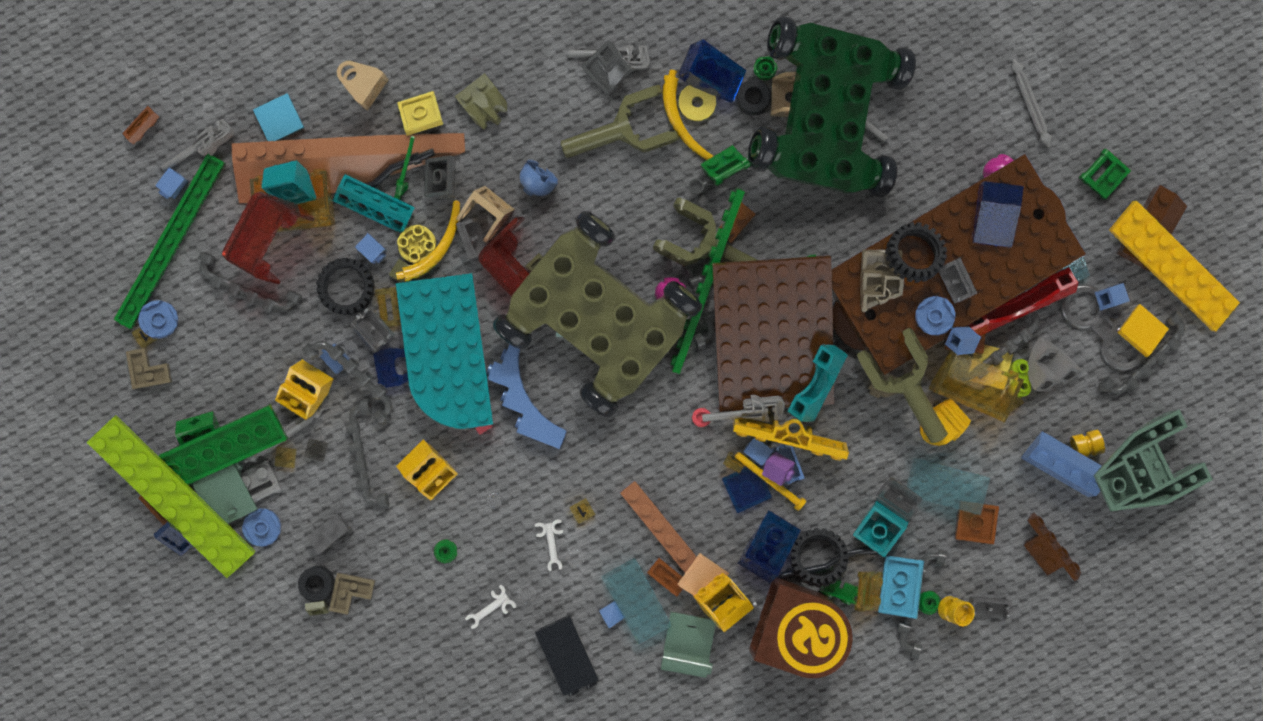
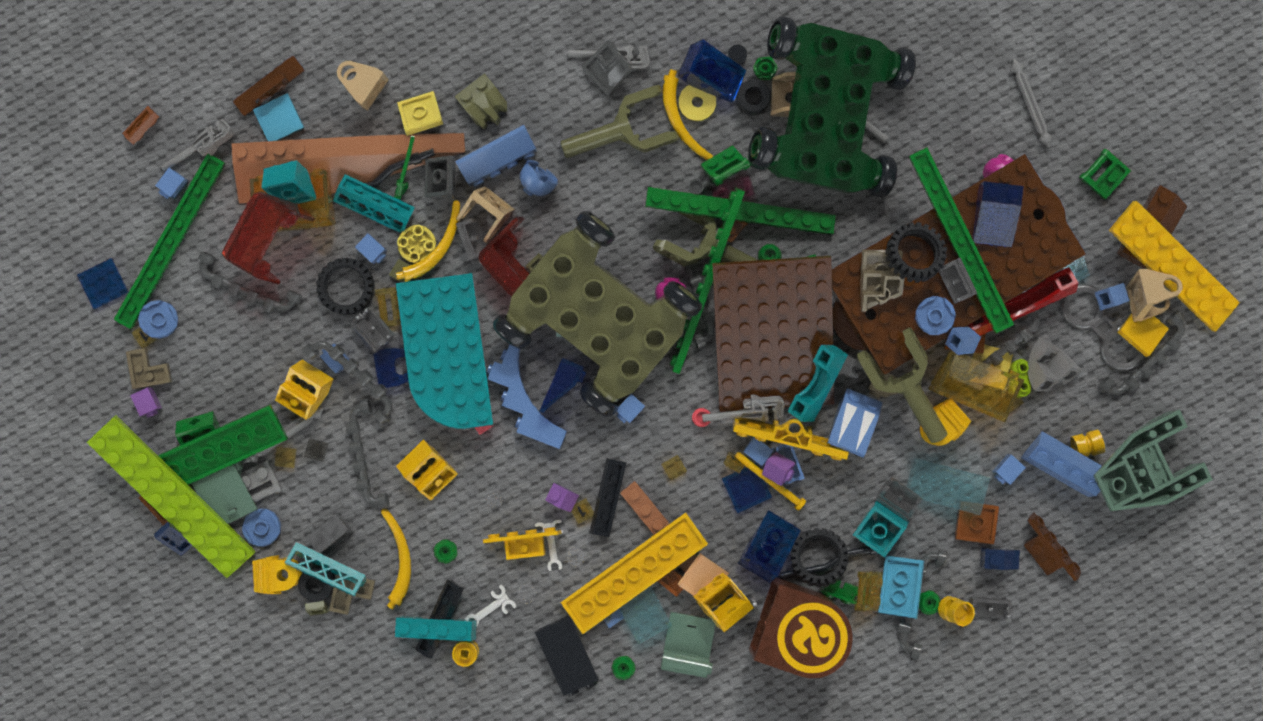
(102, 283): none -> clear blue tile
(146, 402): none -> medium lavender brick
(268, 86): none -> reddish brown bracket
(269, 578): none -> yellow piece
(327, 565): none -> teal fence
(404, 573): none -> yellow animal
(435, 628): none -> teal arch
(443, 610): none -> black plate
(465, 653): none -> yellow wheel
(496, 156): none -> medium blue slope
(523, 545): none -> yellow bracket
(562, 497): none -> medium lavender brick
(565, 379): none -> clear blue slope
(607, 497): none -> black plate
(623, 661): none -> green plate
(629, 409): none -> medium blue brick
(634, 573): none -> yellow plate
(674, 467): none -> clear yellow tile
(725, 189): none -> clear pink slope
(737, 53): none -> black tile
(747, 212): none -> green plate
(769, 249): none -> green plate
(854, 422): none -> medium blue slope
(961, 239): none -> green plate
(999, 558): none -> dark blue slope
(1008, 470): none -> medium blue brick
(1147, 290): none -> tan hose

